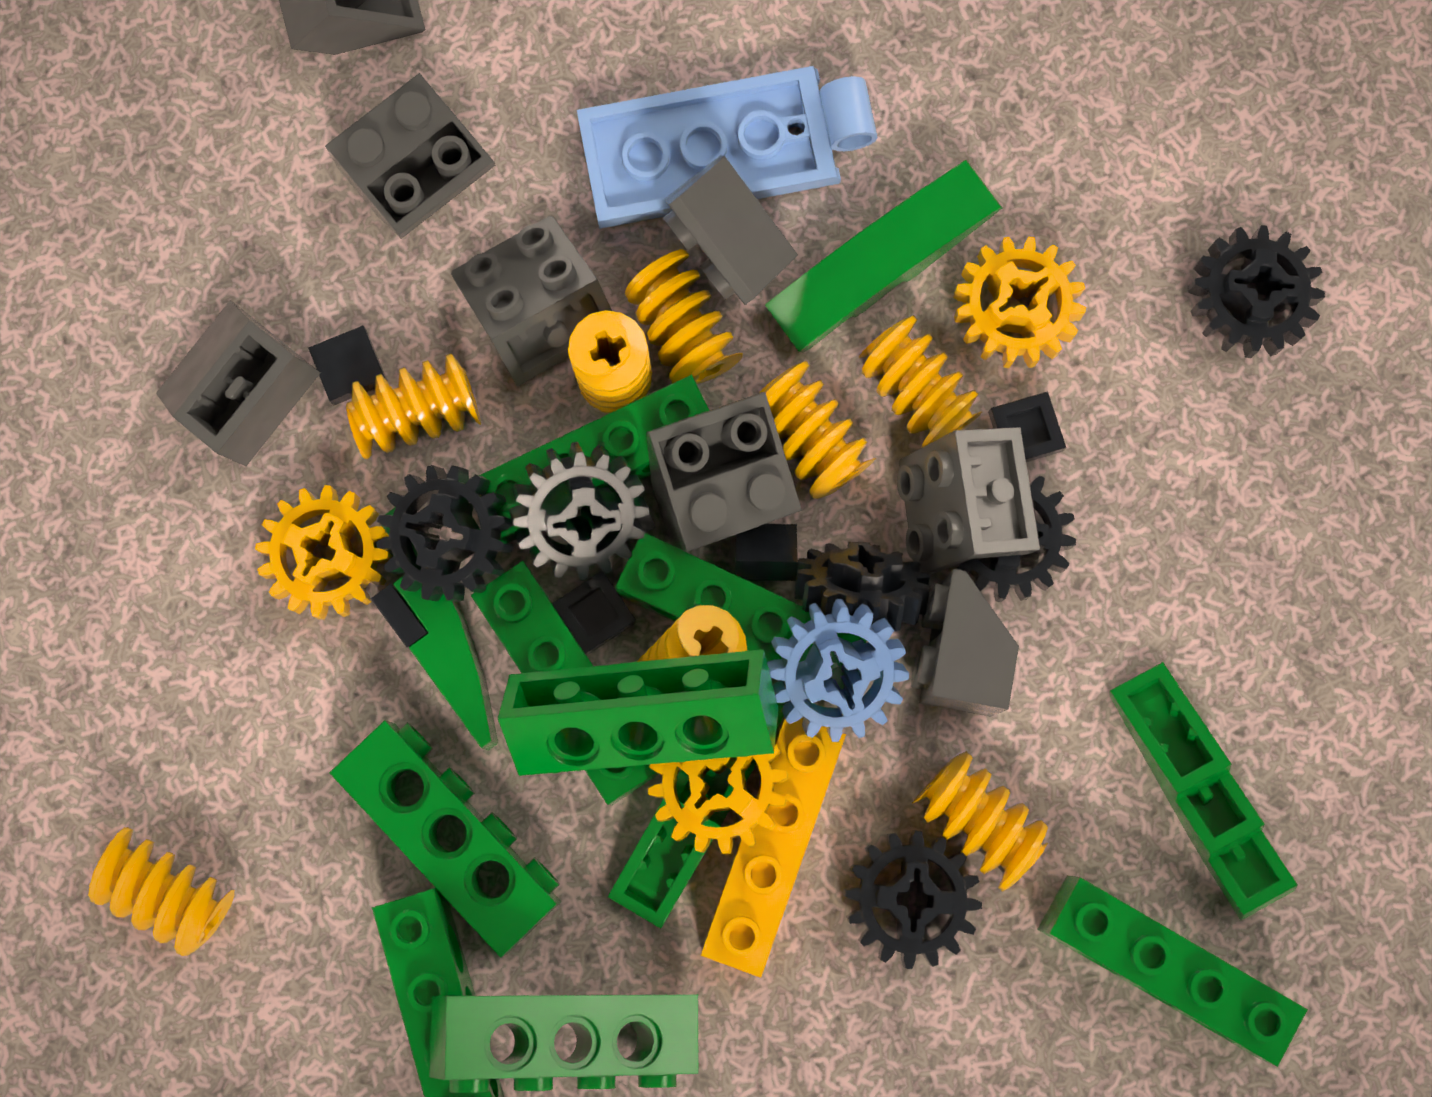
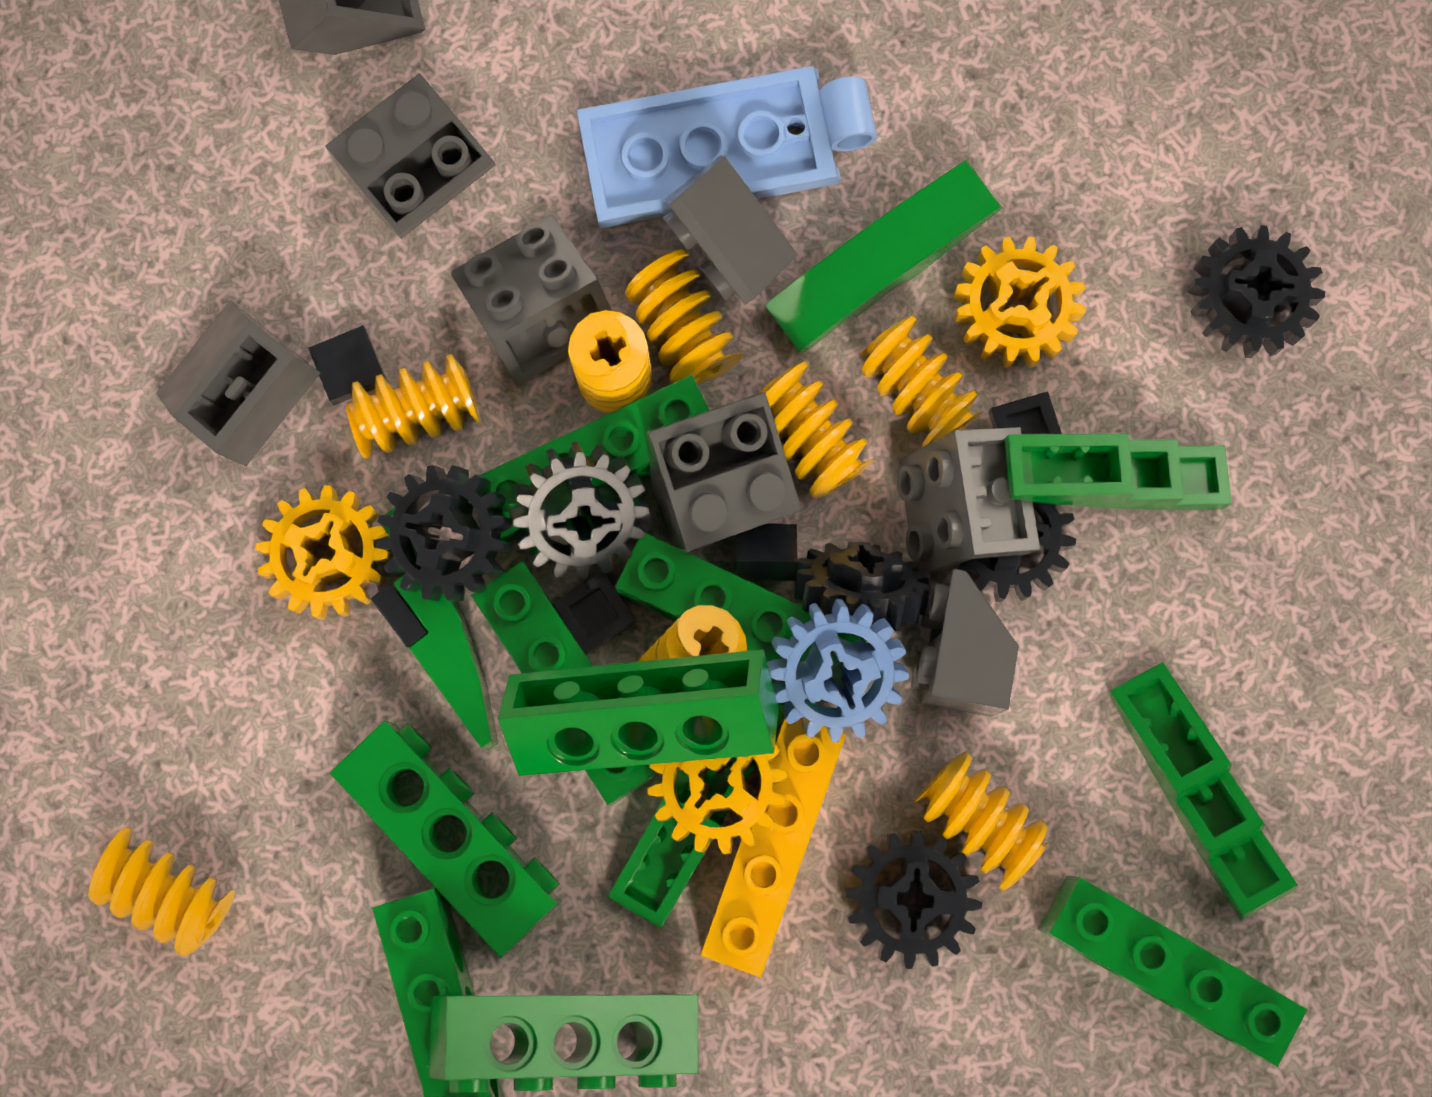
(1116, 472): none -> green slope

